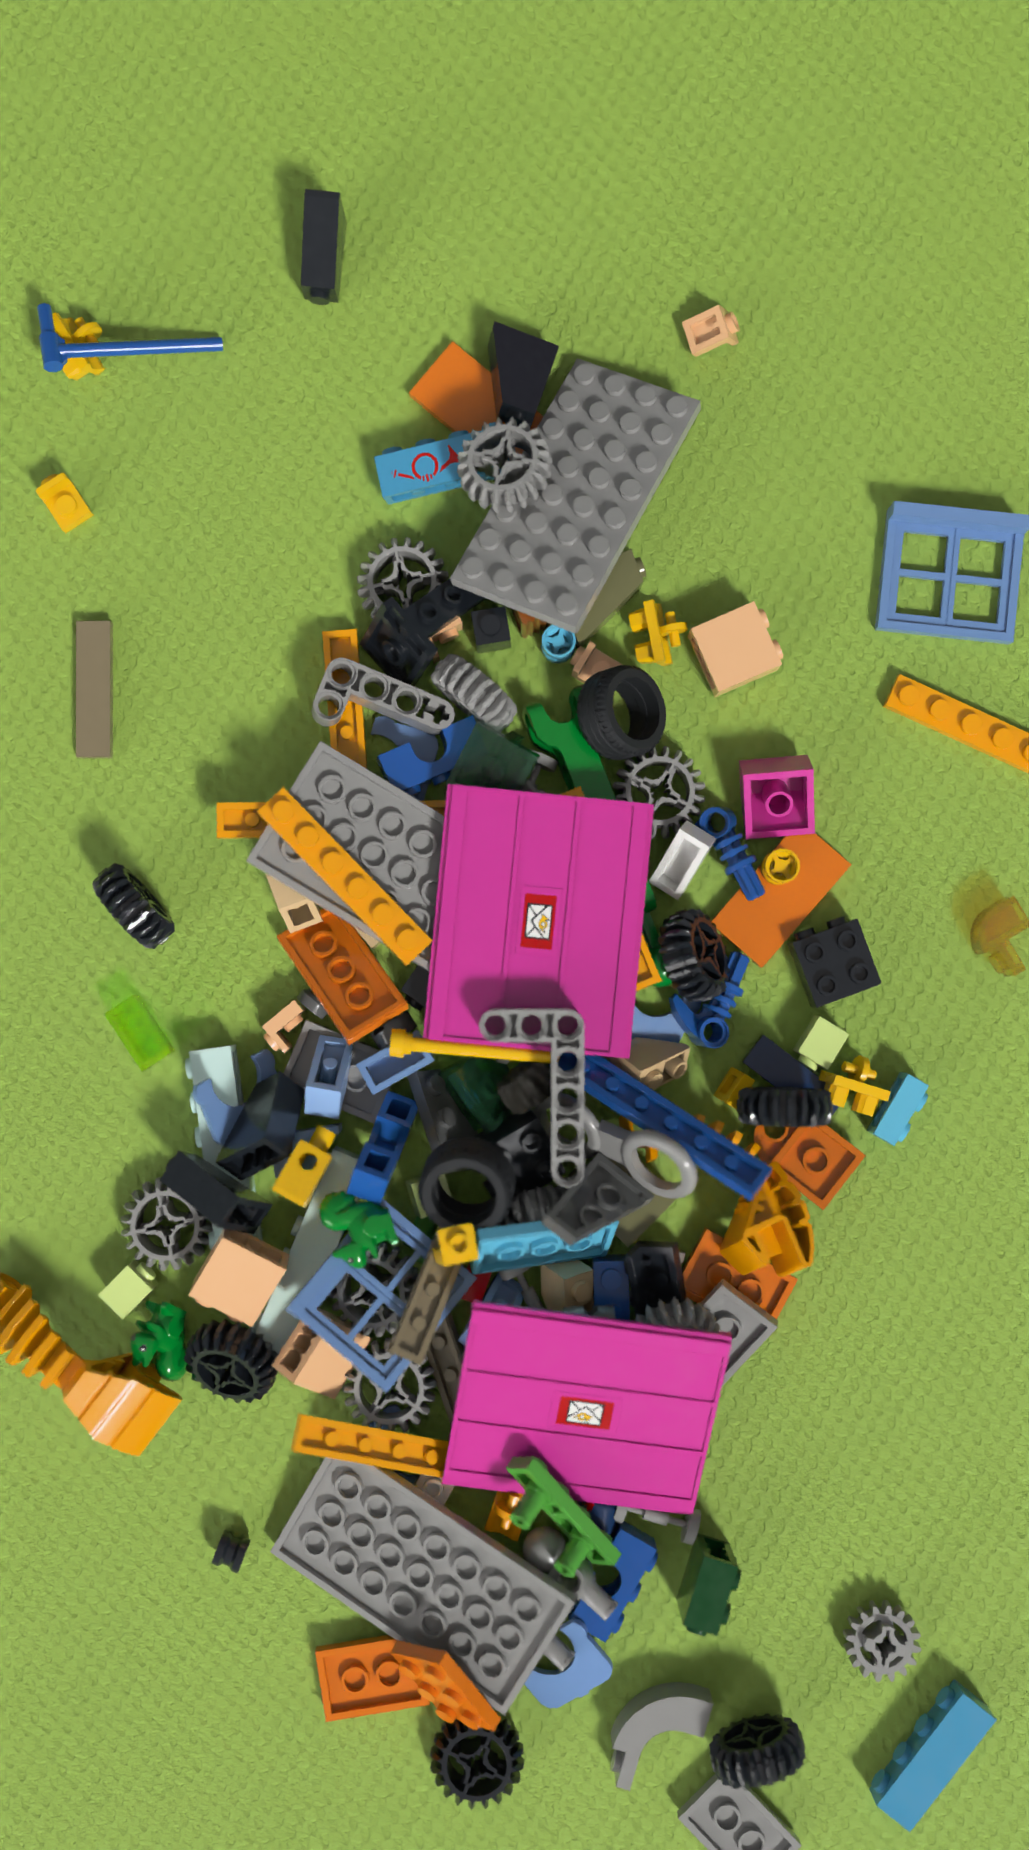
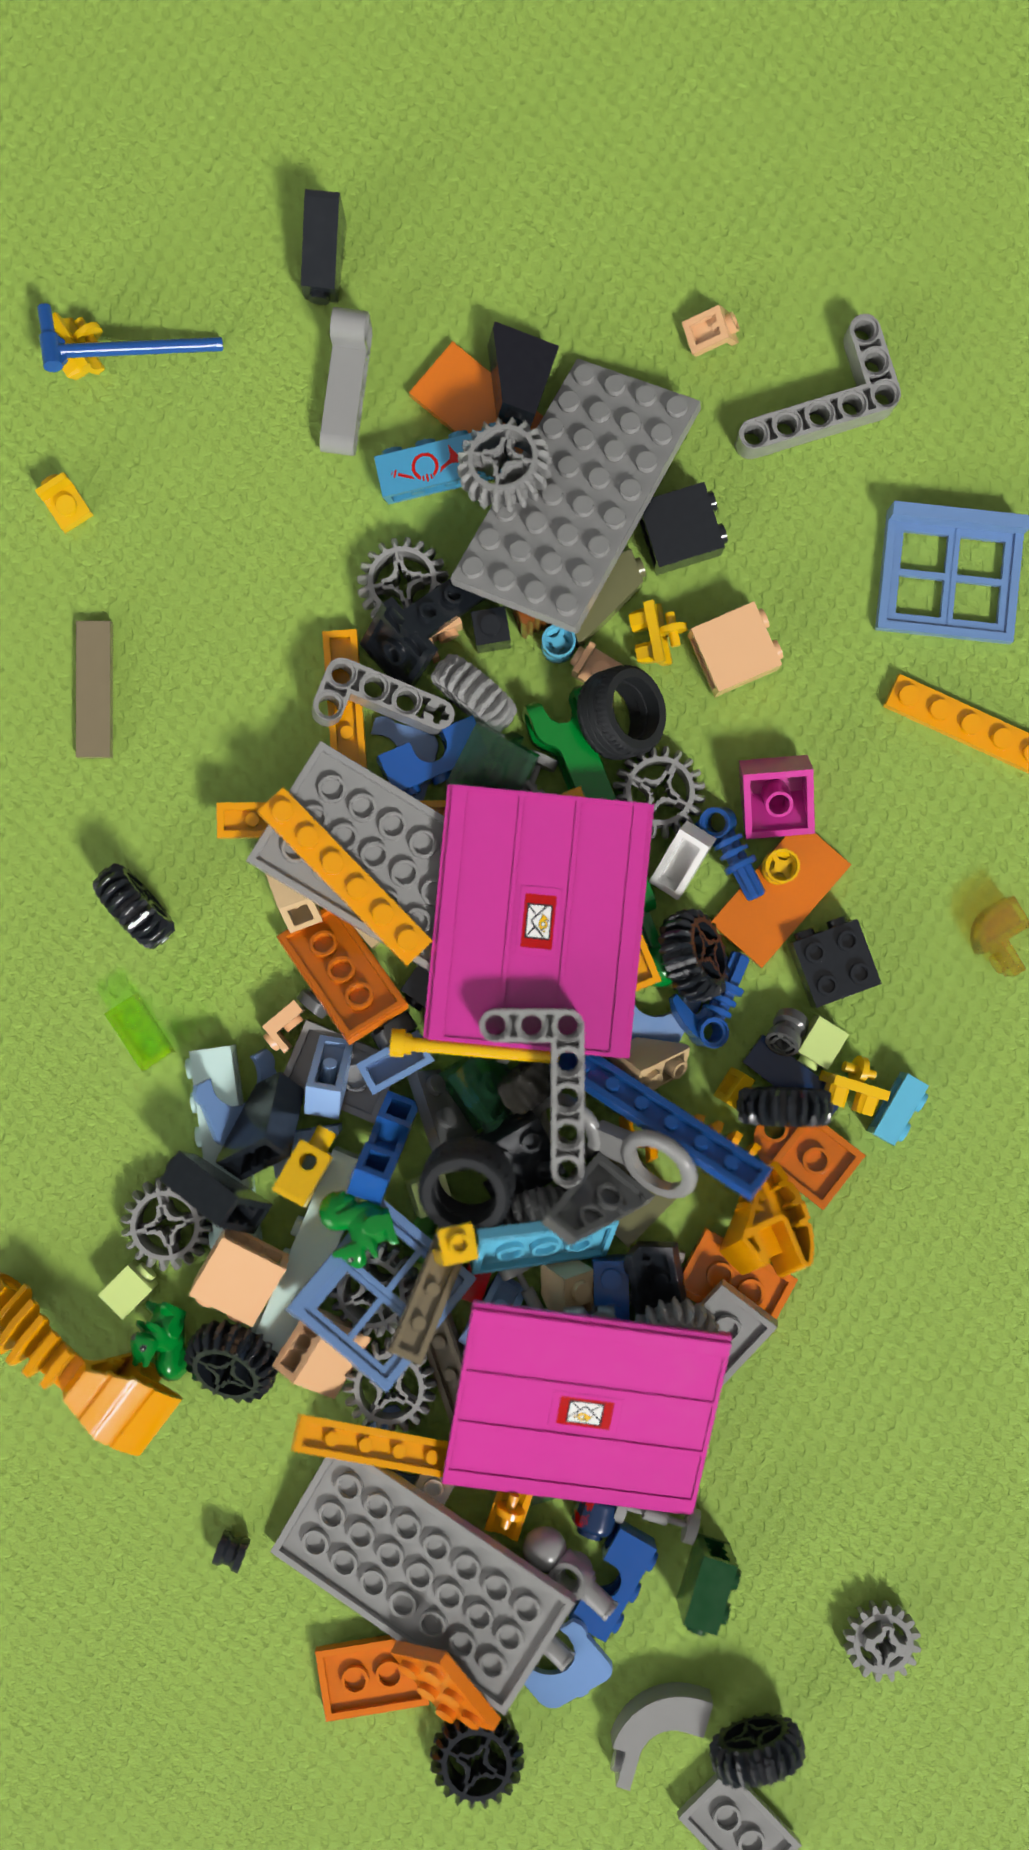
(346, 380): none -> light grey beam
(572, 1519): bright green plate -> none
(682, 528): none -> black brick
(786, 1037): none -> dark grey wheel
(830, 406): none -> light grey beam
(931, 1754): dark azure brick -> none

